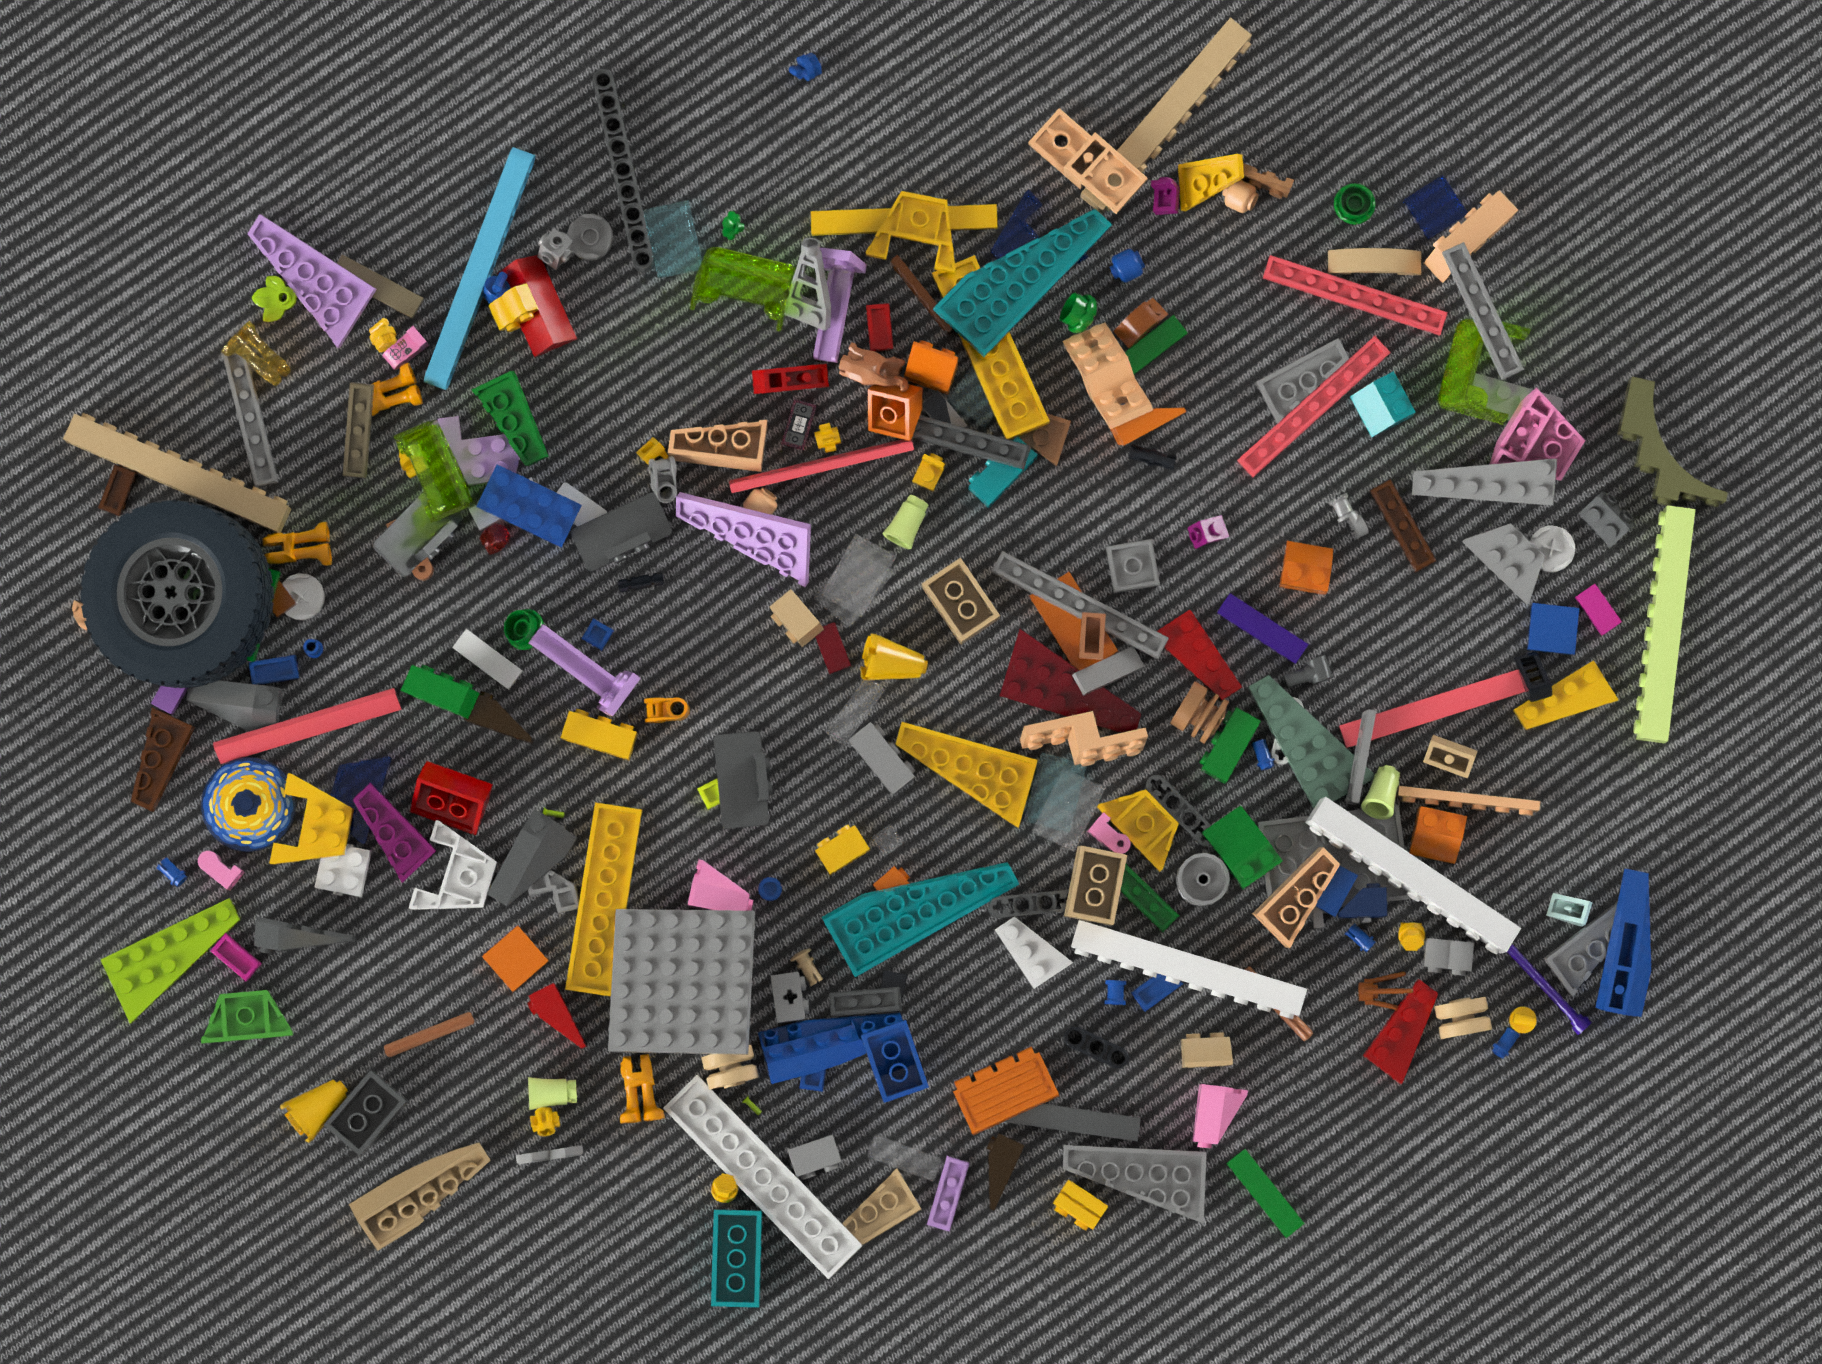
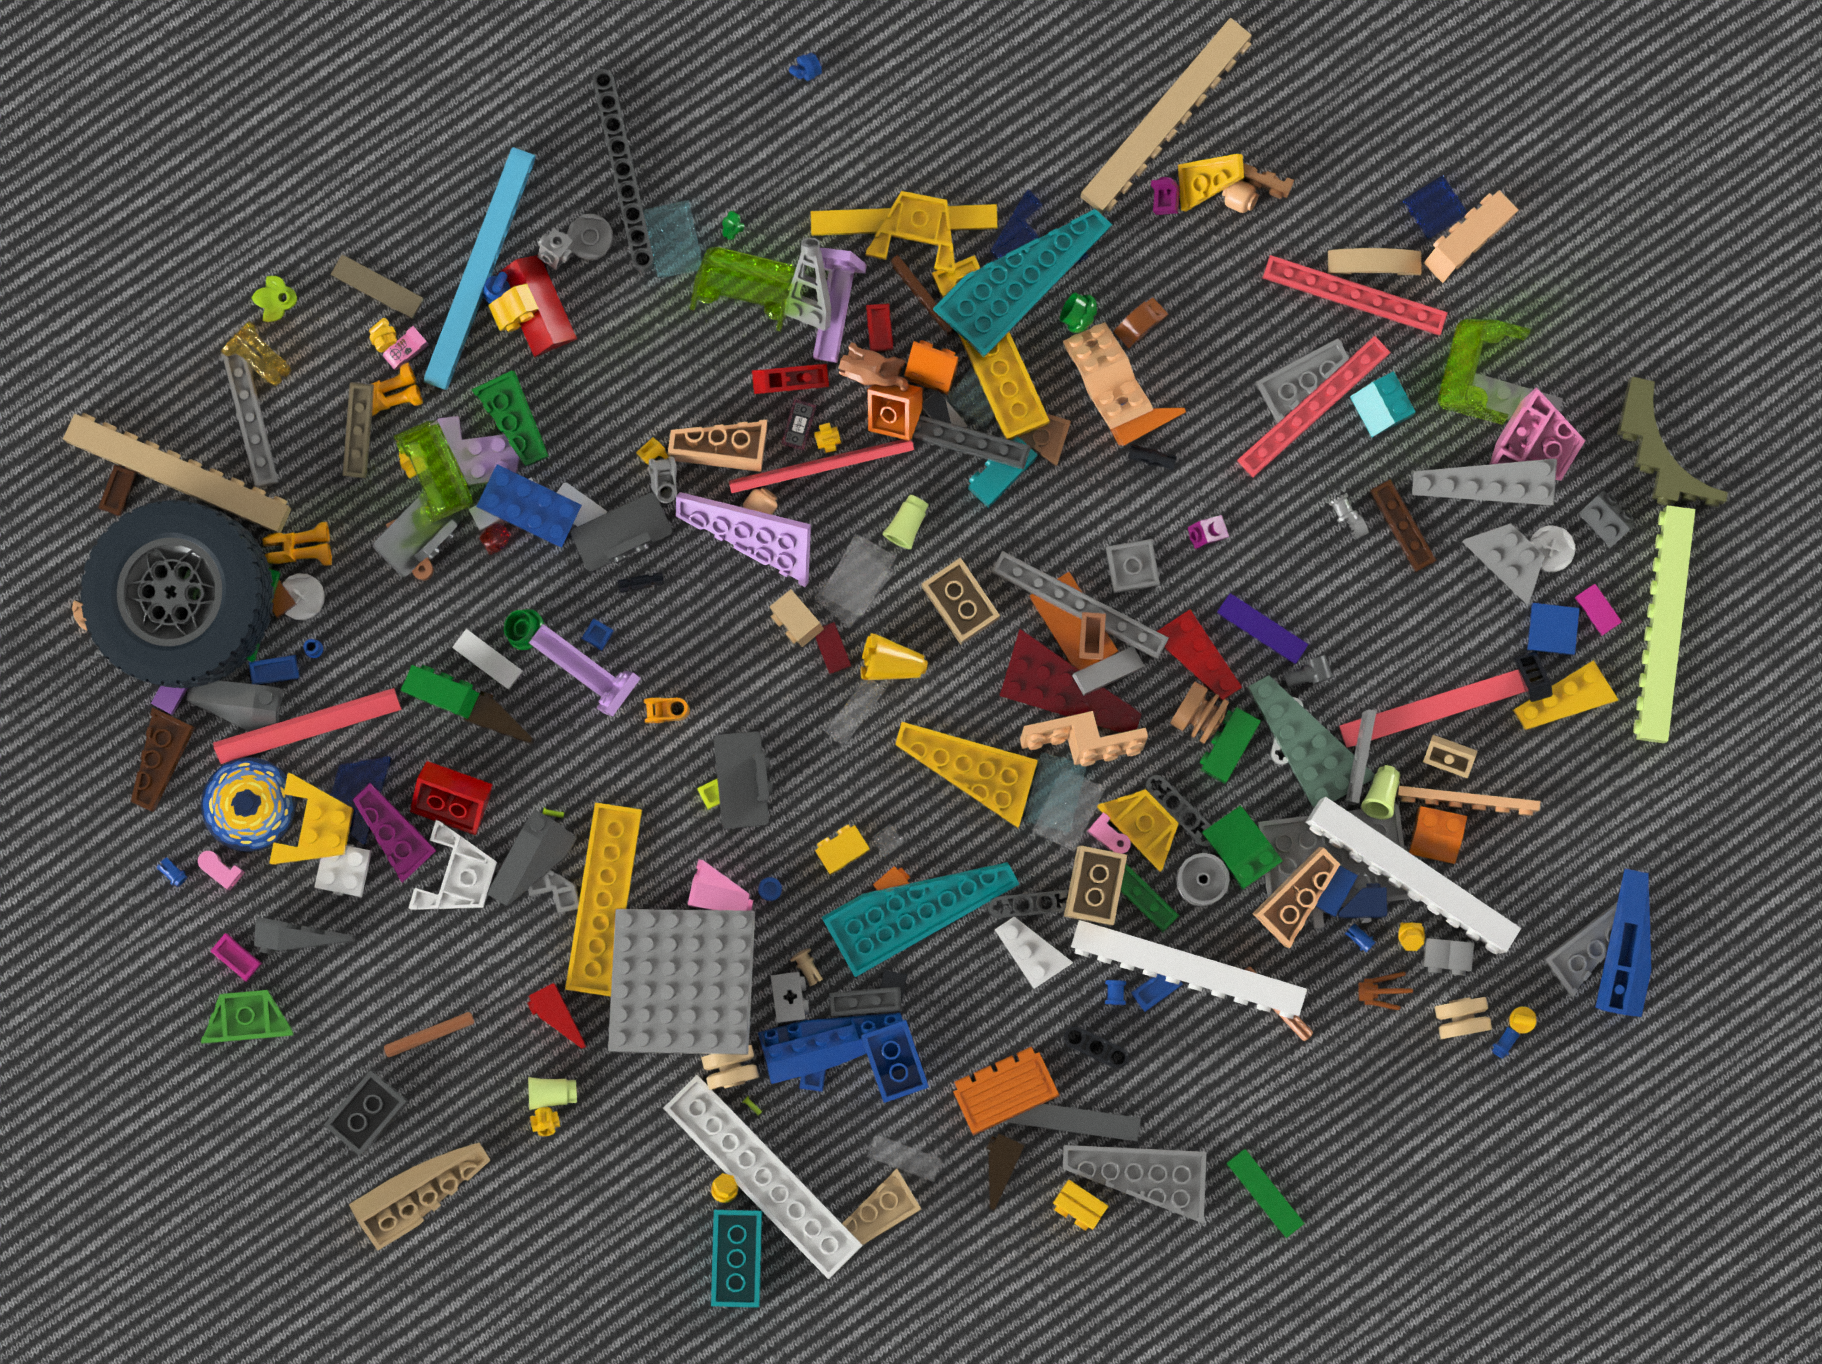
(155, 963): lime wing -> none
(313, 1108): yellow cone -> none
(322, 286): lavender wing -> none
(515, 958): orange tile -> none
(549, 1155): light grey tile -> none
(599, 734): yellow brick -> none
(631, 1082): light orange piece -> none
(815, 1156): light grey brick -> none
(882, 758): light grey brick -> none
(929, 471): yellow bracket -> none
(948, 1193): lavender tile -> none
(1087, 161): light nougat bracket -> none
(1127, 265): blue head -> none
(1155, 343): green tile -> none
(1206, 1051): tan slope -> none
(1215, 1112): bright pink slope -> none
(1263, 755): blue pin -> none
(1306, 568): orange slope -> none
(1354, 203): green piece -> none
(1400, 1036): red wing -> none
(1482, 311): light grey tile -> none
(1569, 909): light aqua slope -> none
(1578, 1021): dark purple piece -> none

